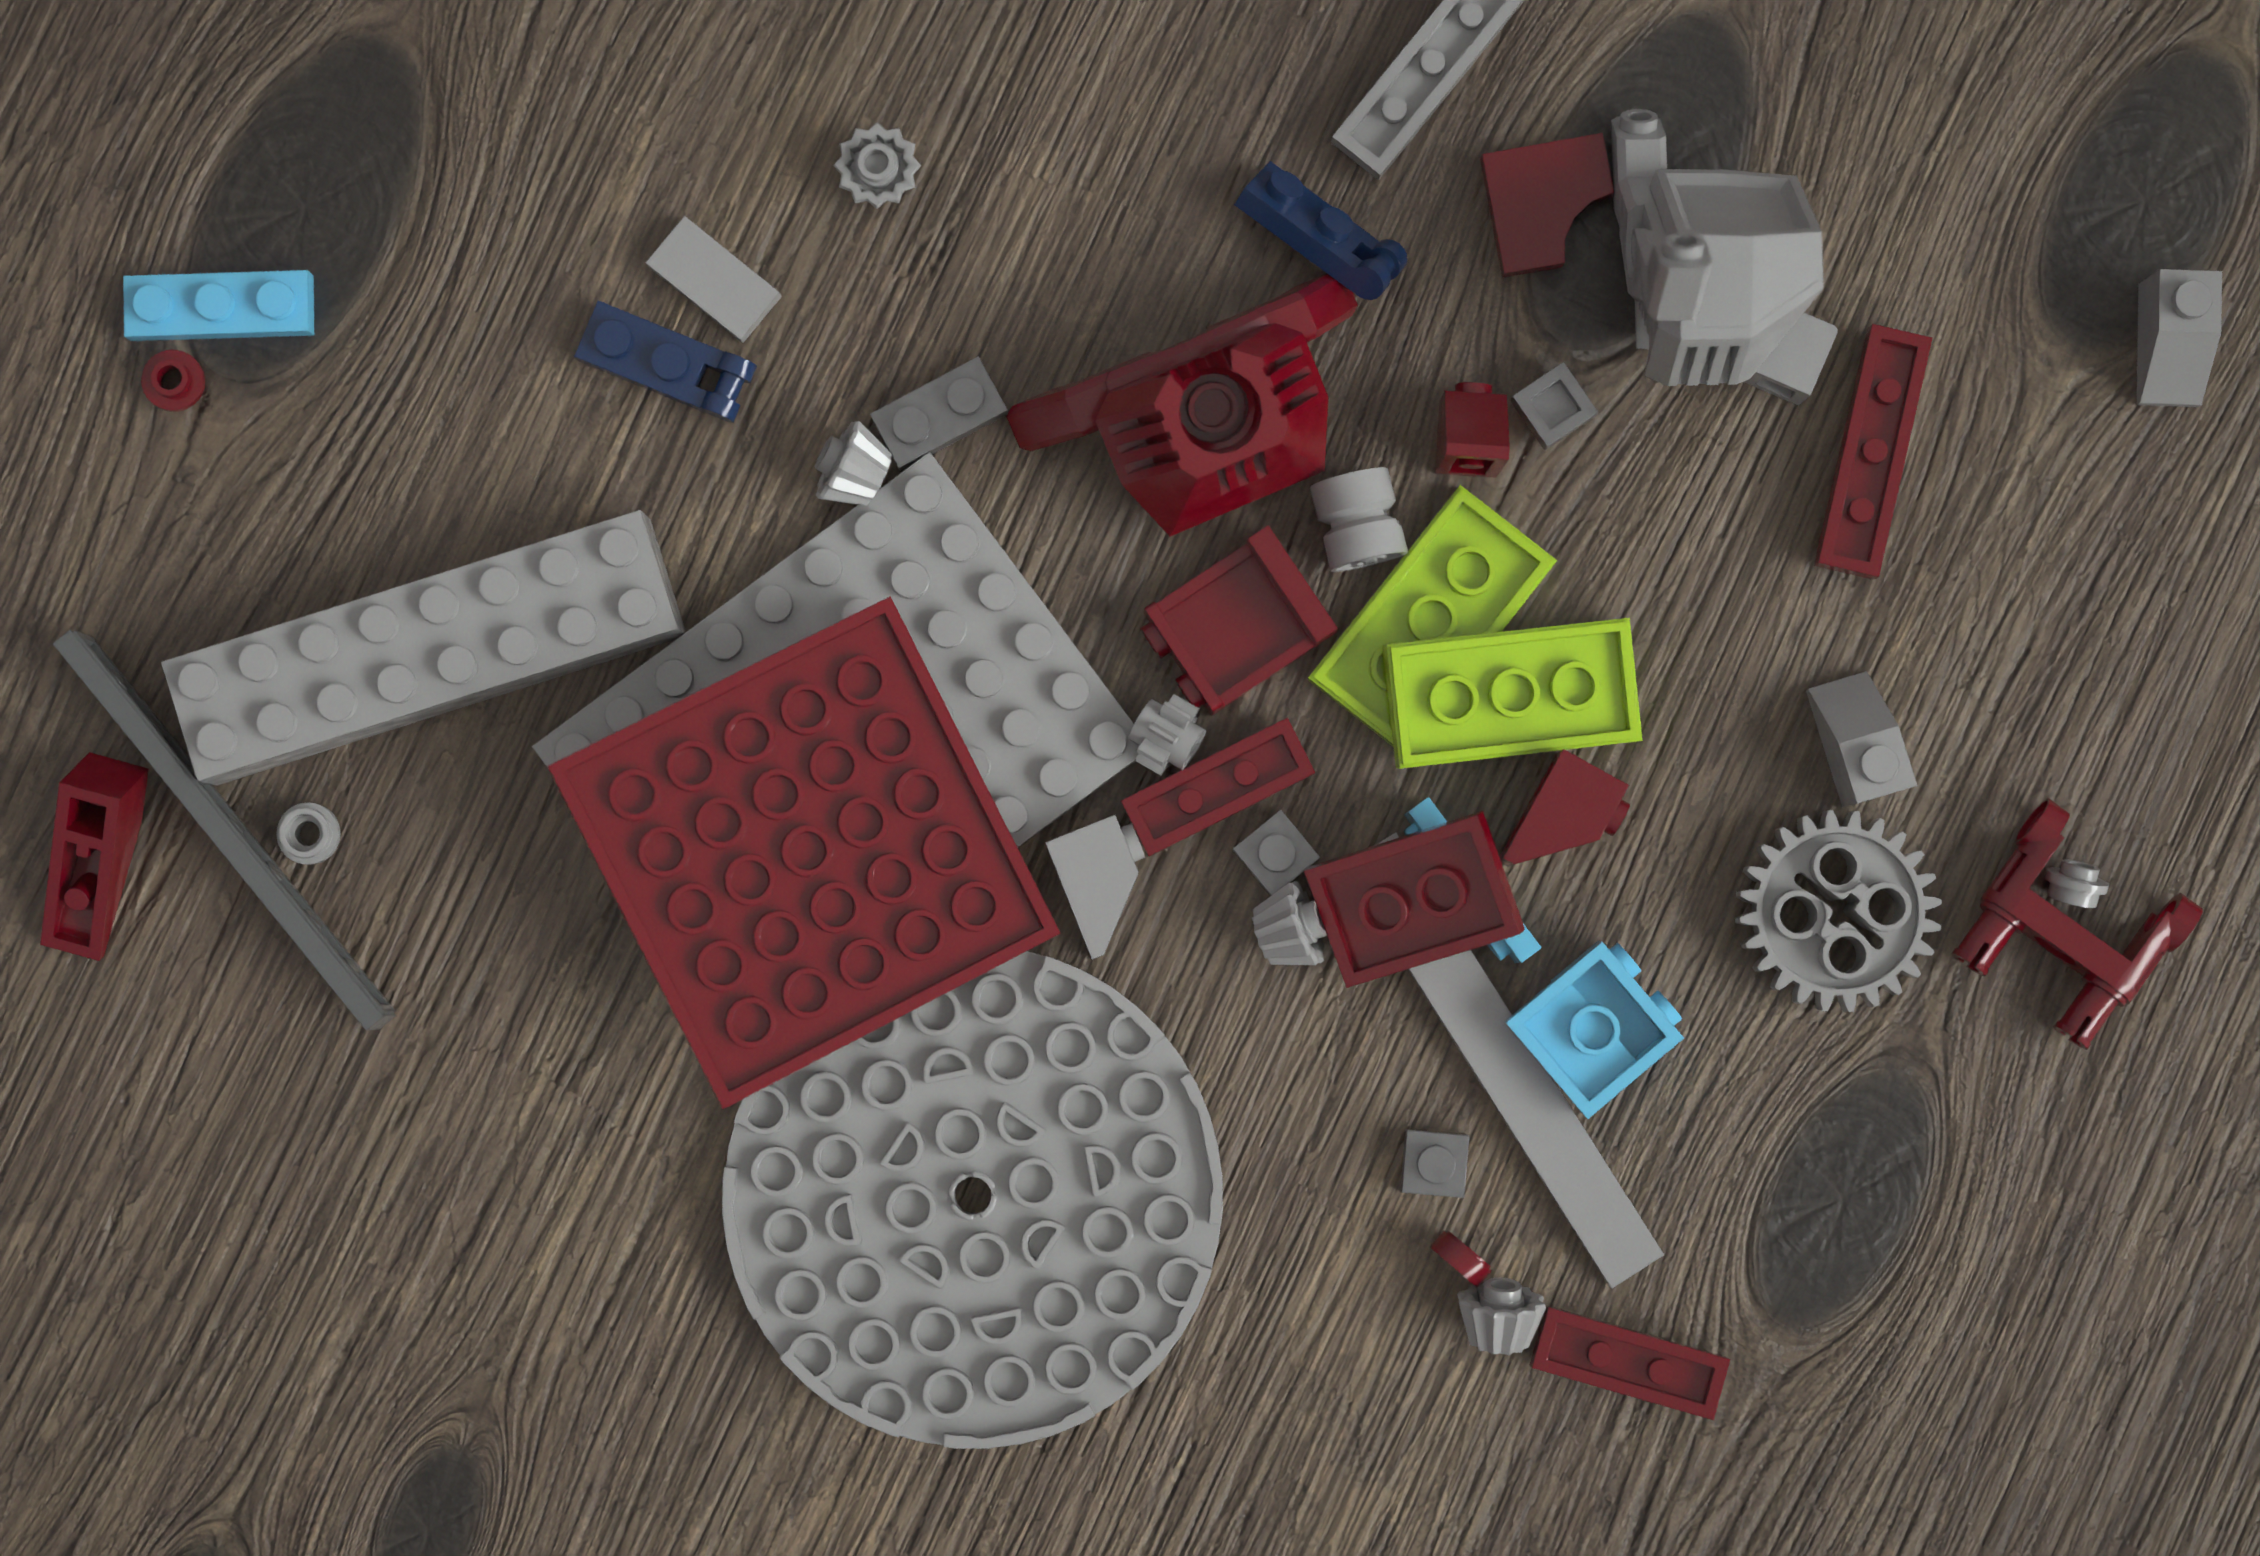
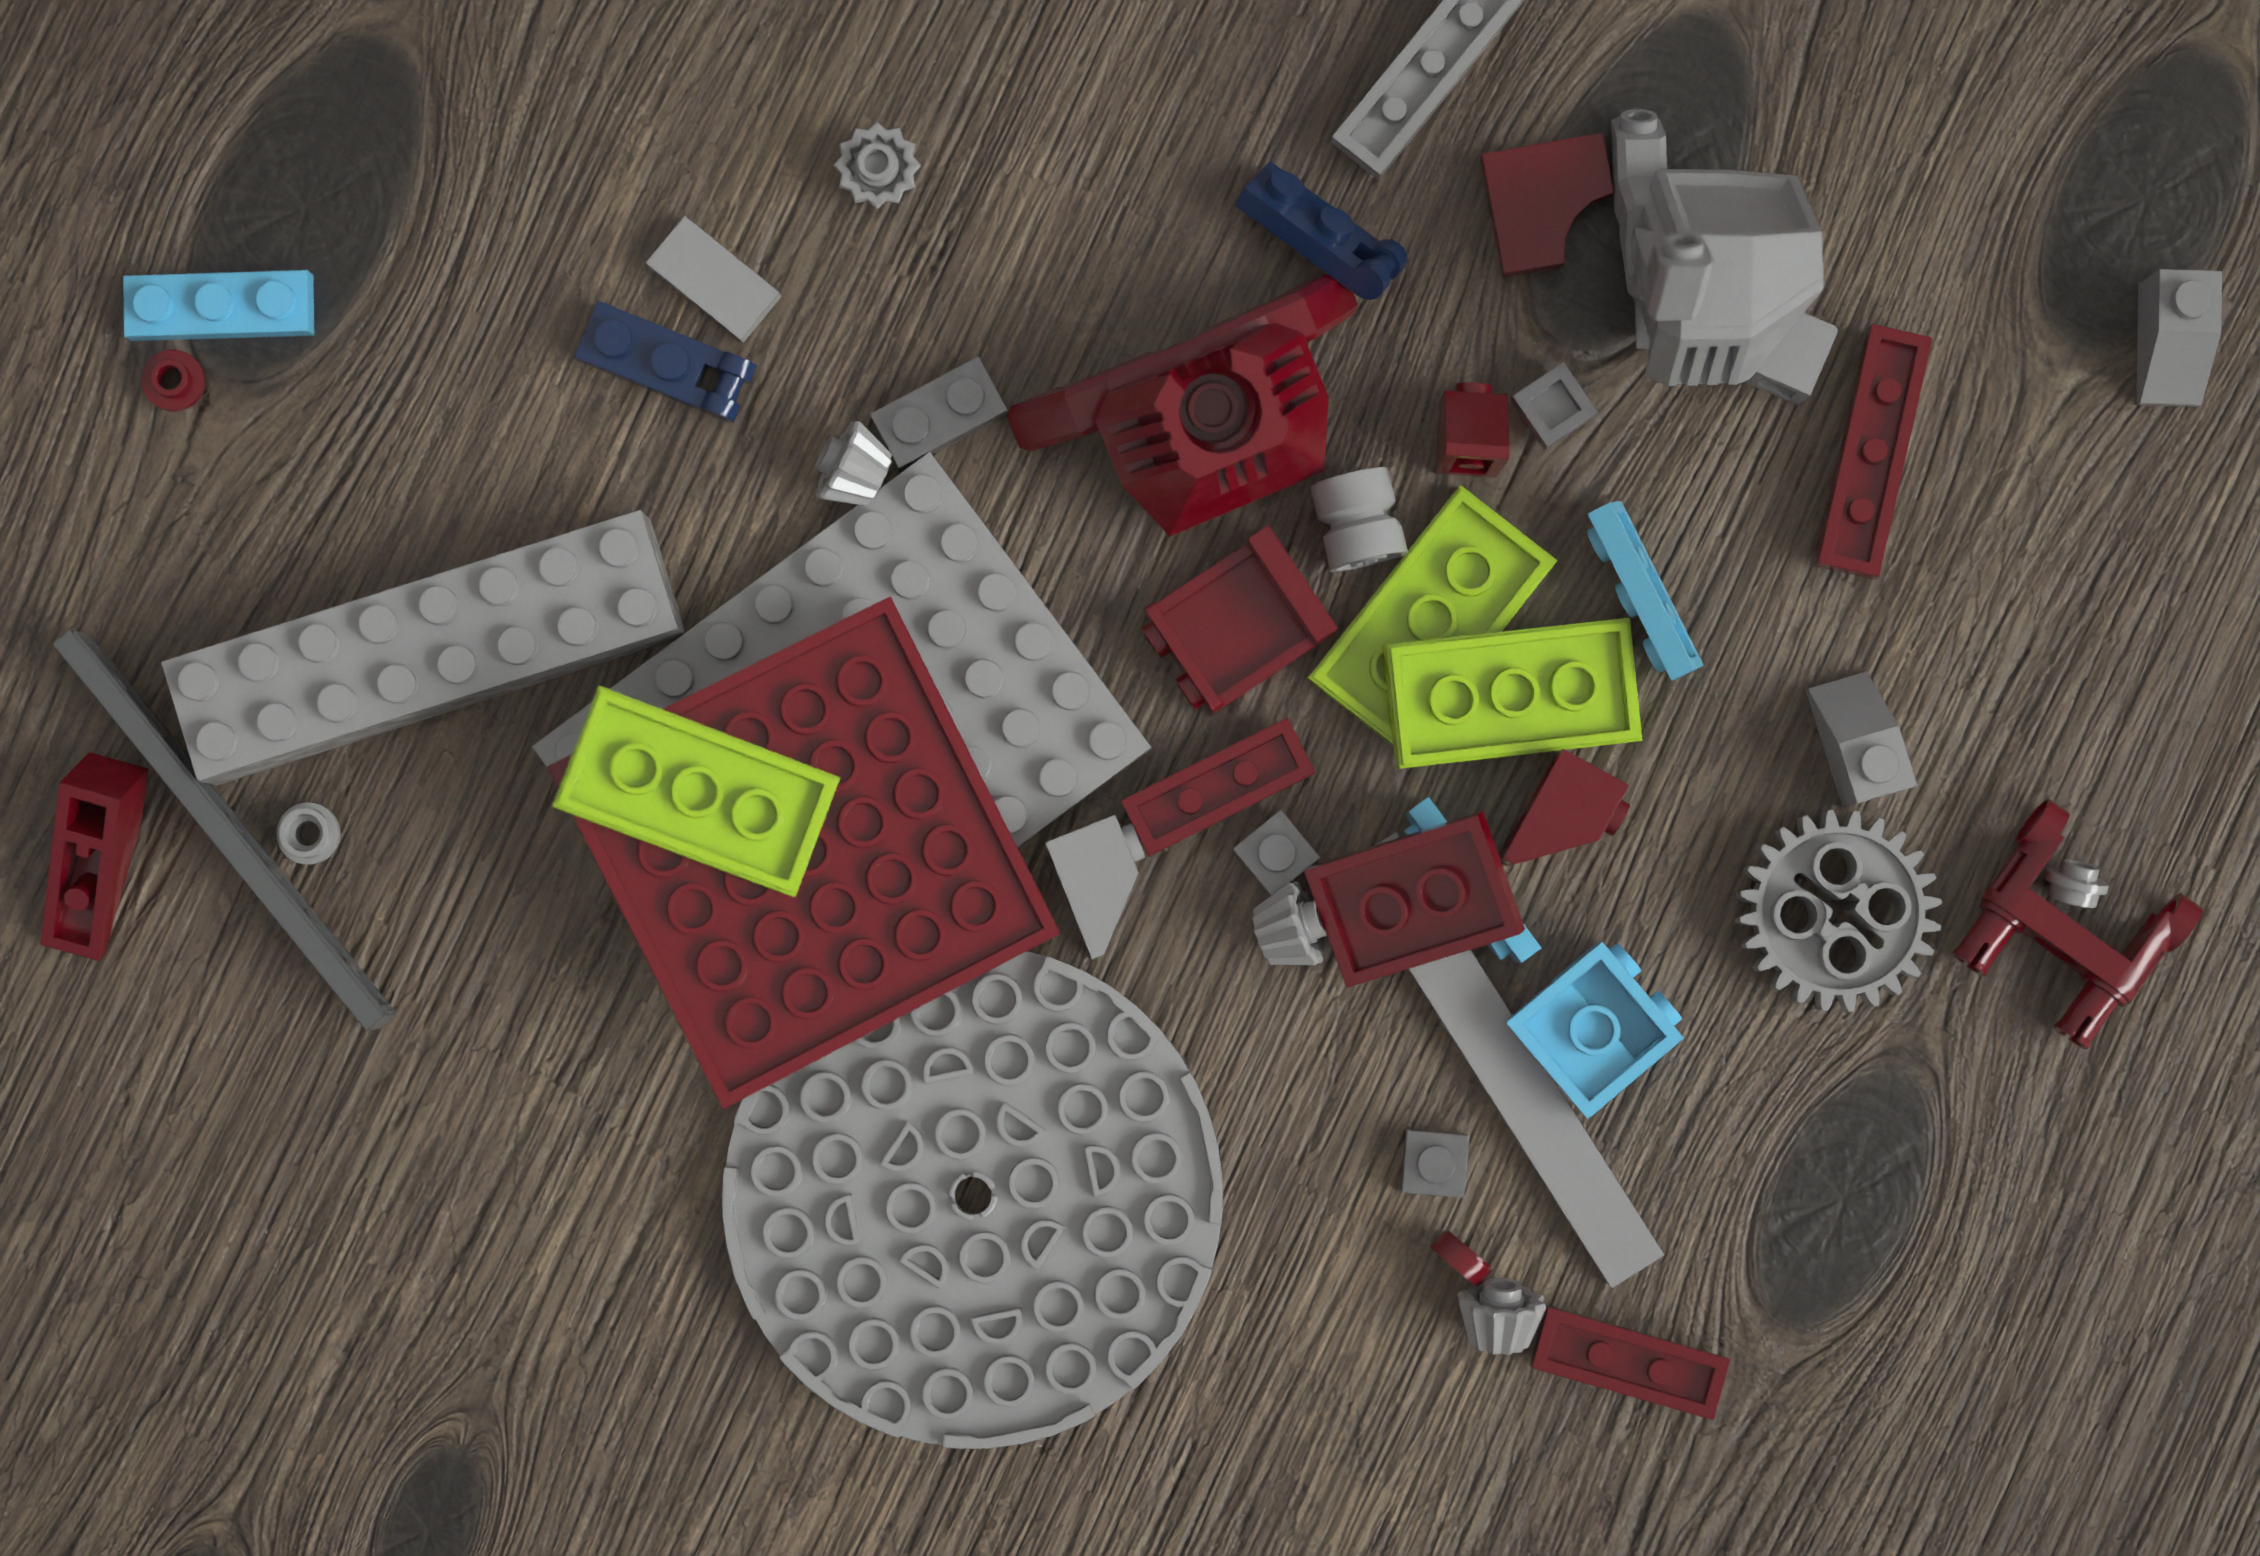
(696, 791): none -> lime tile
(1167, 734): light grey gear -> none
(1643, 591): none -> medium azure plate

